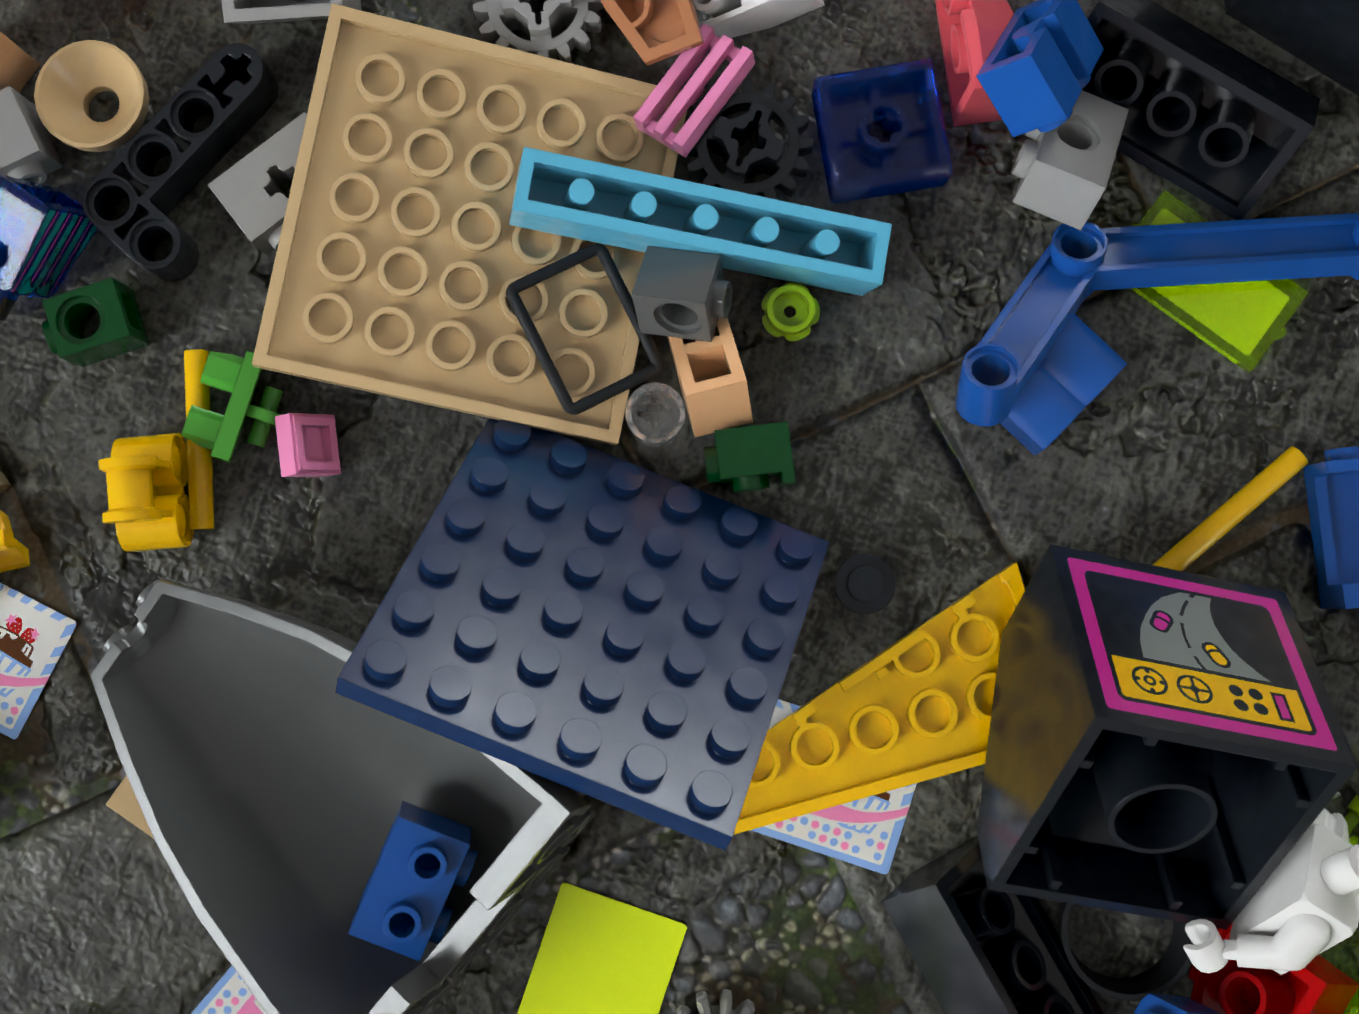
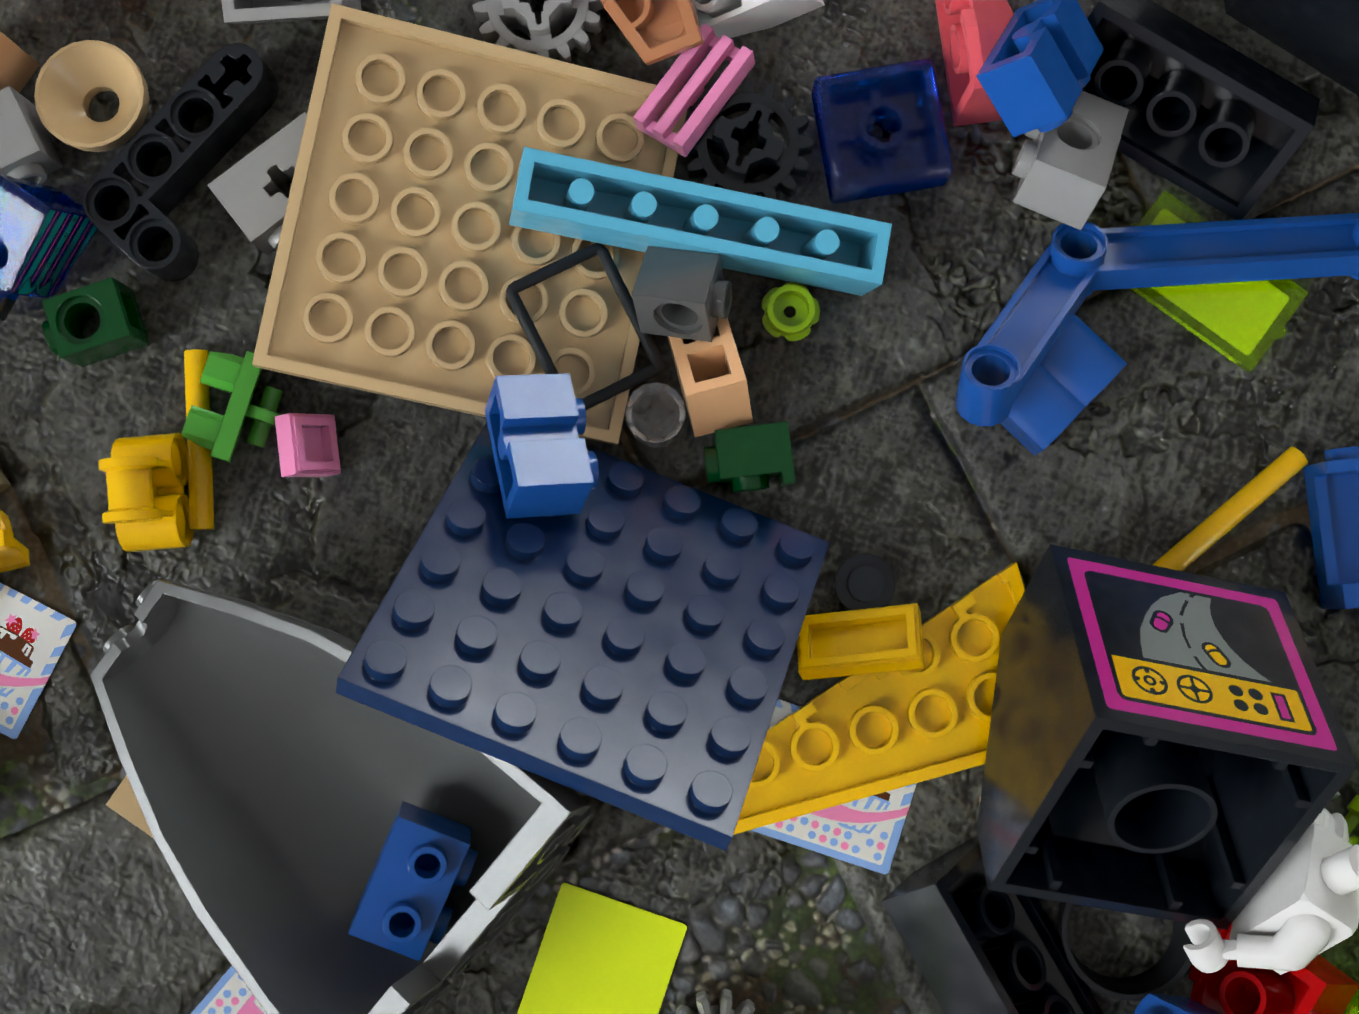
(537, 445): none -> brick
(860, 642): none -> yellow tile

